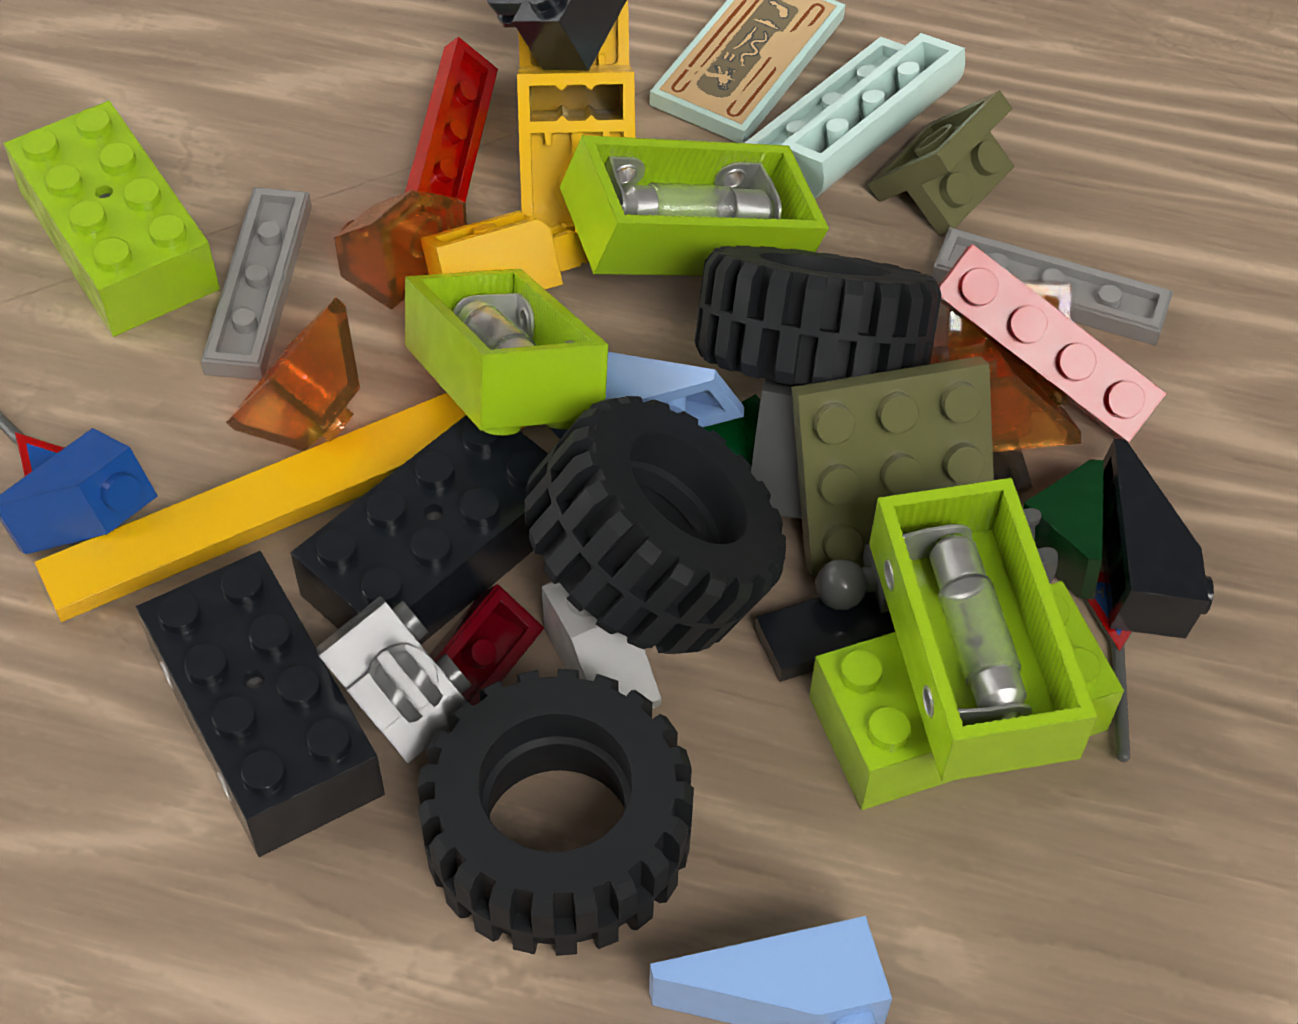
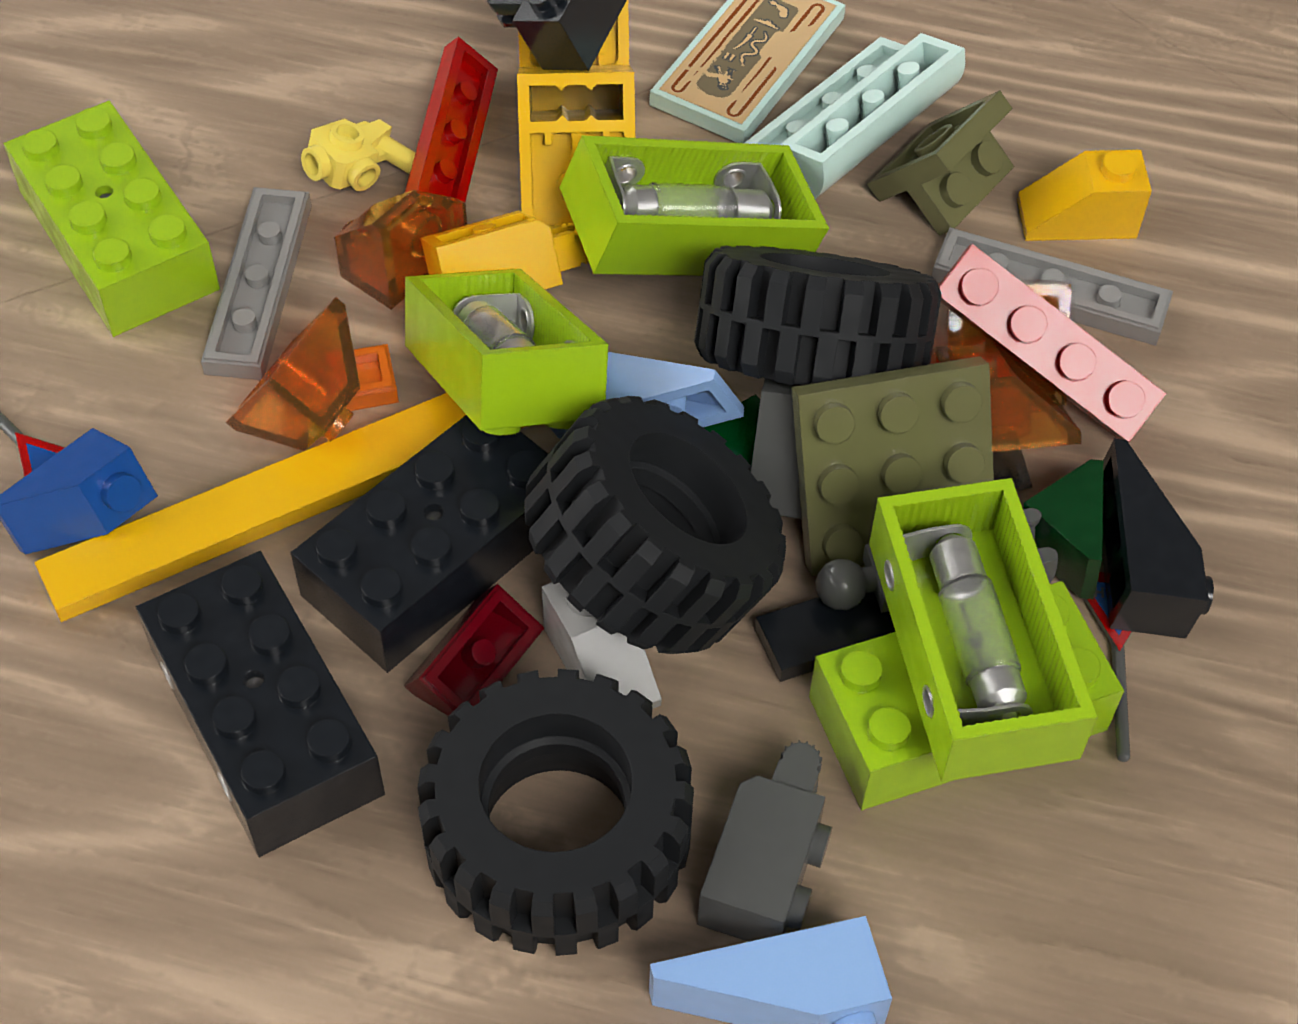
(349, 153): none -> light yellow piece
(375, 378): none -> orange tile
(394, 675): brick -> none
(765, 850): none -> dark grey hinge
(1088, 198): none -> yellow slope

